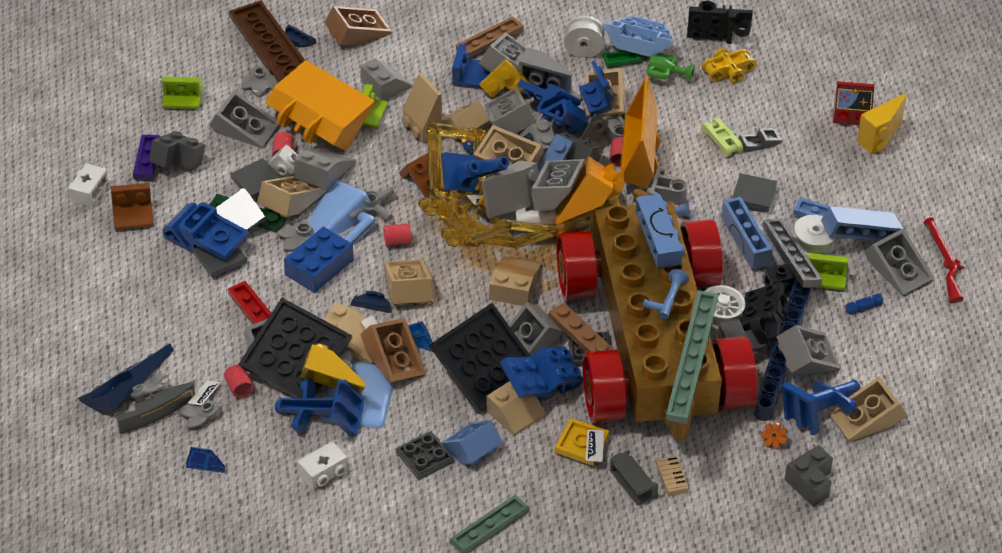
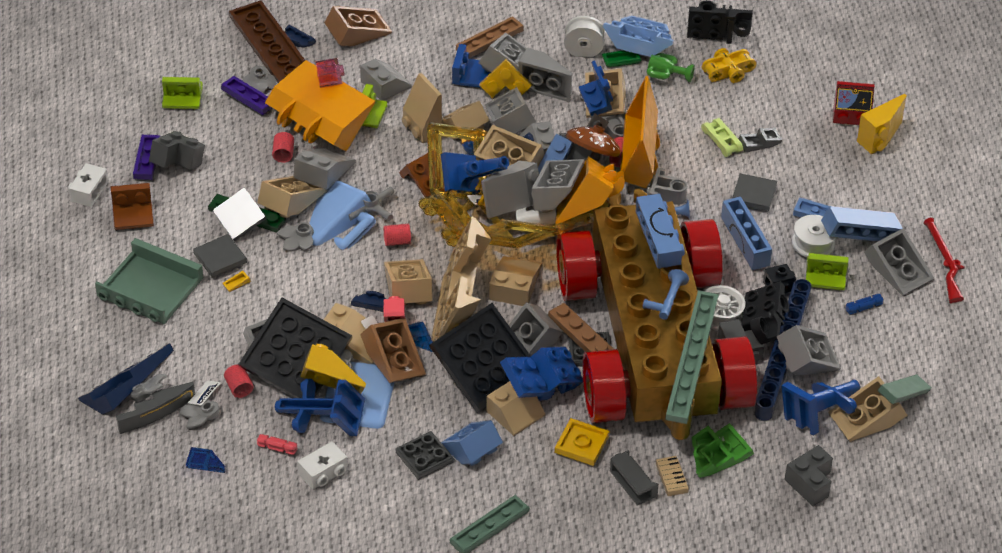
(151, 282): none -> sand green panel
(204, 228): blue piece -> none
(236, 281): none -> yellow piece
(243, 121): light grey slope -> none
(246, 94): none -> dark purple plate
(249, 302): red plate -> none
(252, 175): dark grey tile -> none
(277, 444): none -> coral axle
(284, 161): white brick -> none
(318, 259): blue brick -> none
(329, 72): none -> clear pink brick
(394, 308): none -> coral slope
(457, 284): none -> tan slope
(557, 106): blue piece -> none
(594, 139): none -> dark orange dish
(594, 445): white sticker -> none
(714, 454): none -> bright green slope
(774, 435): orange plant -> none
(792, 253): flat silver plate -> none
(904, 389): none -> sand green tile

